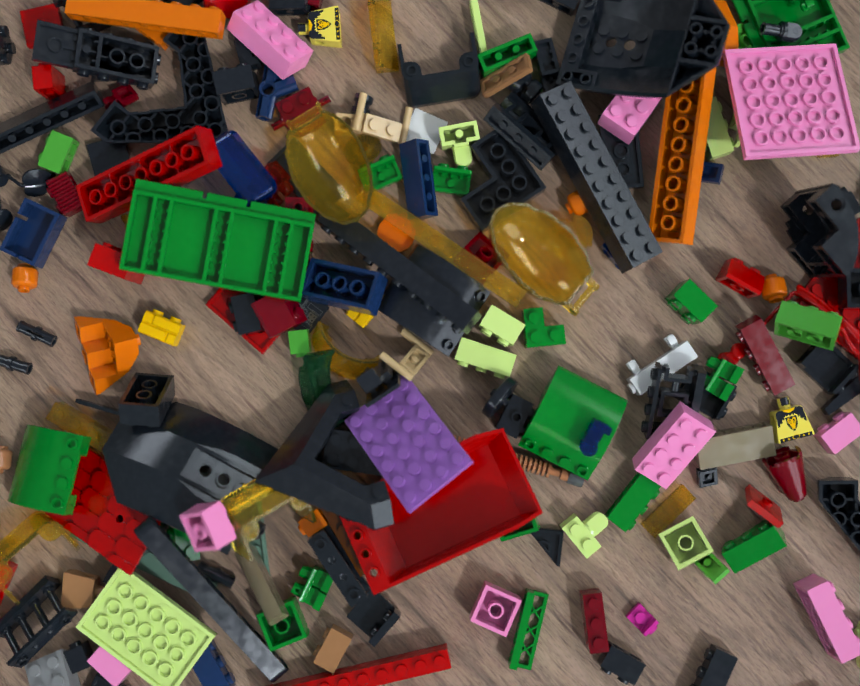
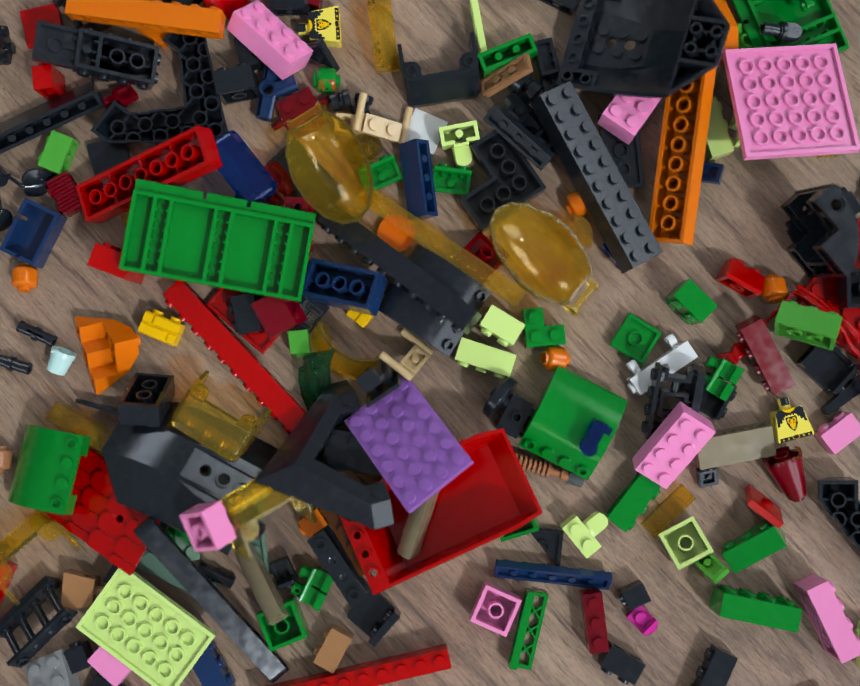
(60, 360): none -> light aqua piece
(215, 426): none -> clear yellow windscreen
(235, 354): none -> red brick
(283, 572): none -> black bracket
(322, 54): none -> black tile
(326, 79): none -> green head
(343, 96): none -> black wheel
(416, 529): none -> dark tan brick
(552, 574): none -> dark blue plate
(555, 356): none -> orange head
(633, 595): none -> black brick
(635, 338): none -> green plate
(755, 608): none -> green brick

